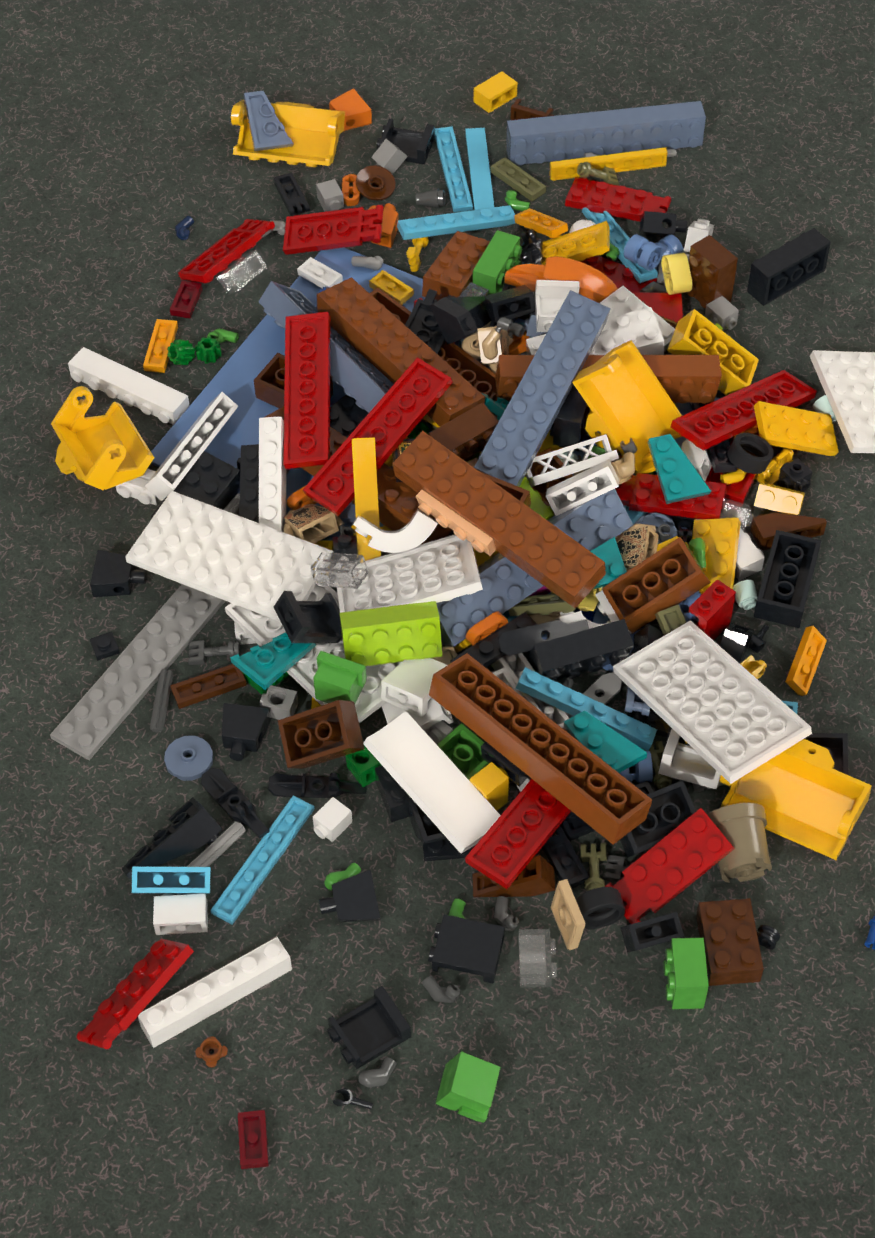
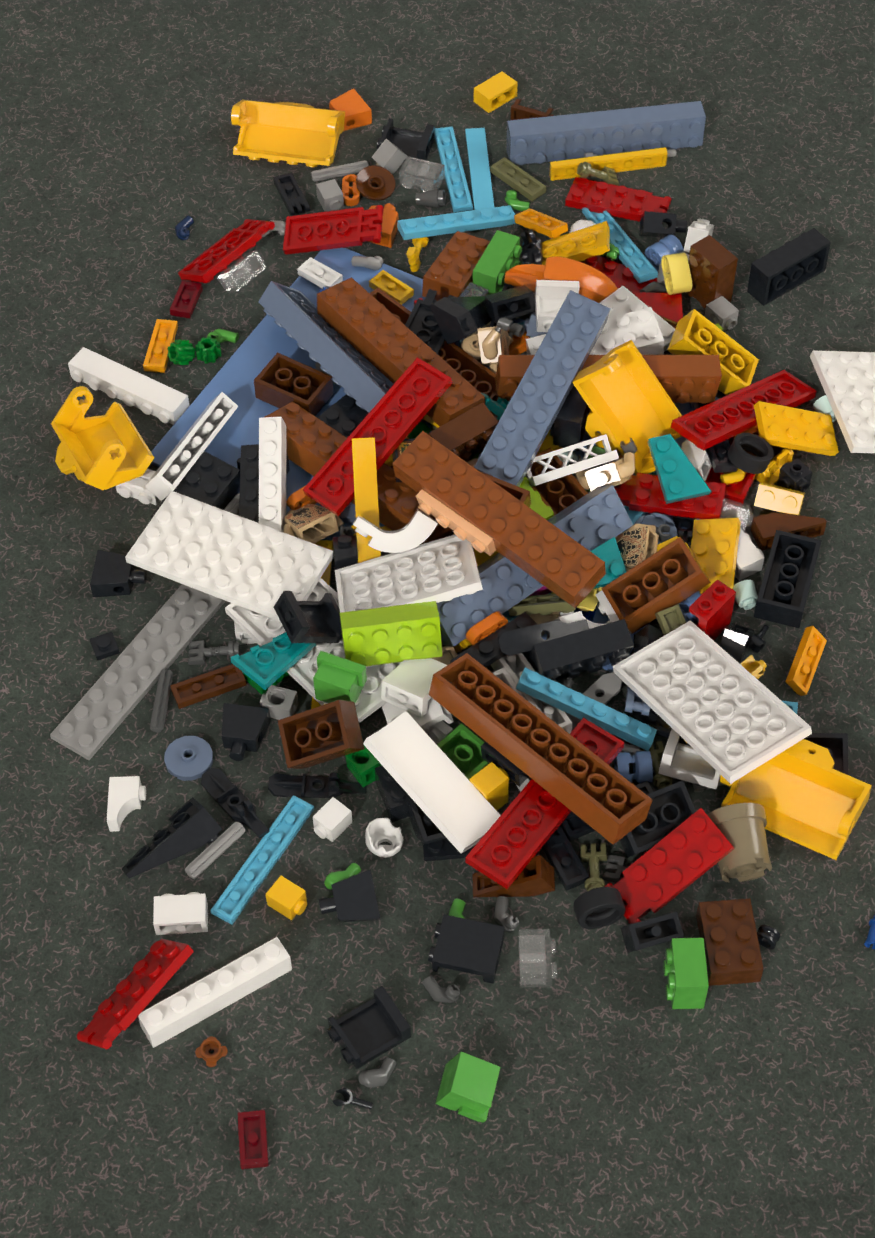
(123, 797): none -> white arch
(171, 880): medium azure brick -> none
(264, 125): sand blue wing -> none
(286, 898): none -> yellow brick
(307, 390): red plate -> none
(338, 171): none -> light grey axle
(339, 570): clear brick -> none
(381, 831): none -> white hair
(421, 174): none -> clear brick
(567, 915): tan tile -> none
(582, 487): white brick -> none
(604, 741): teal wing -> none
(643, 252): medium blue wheel -> none
(698, 547): bright green arm -> none

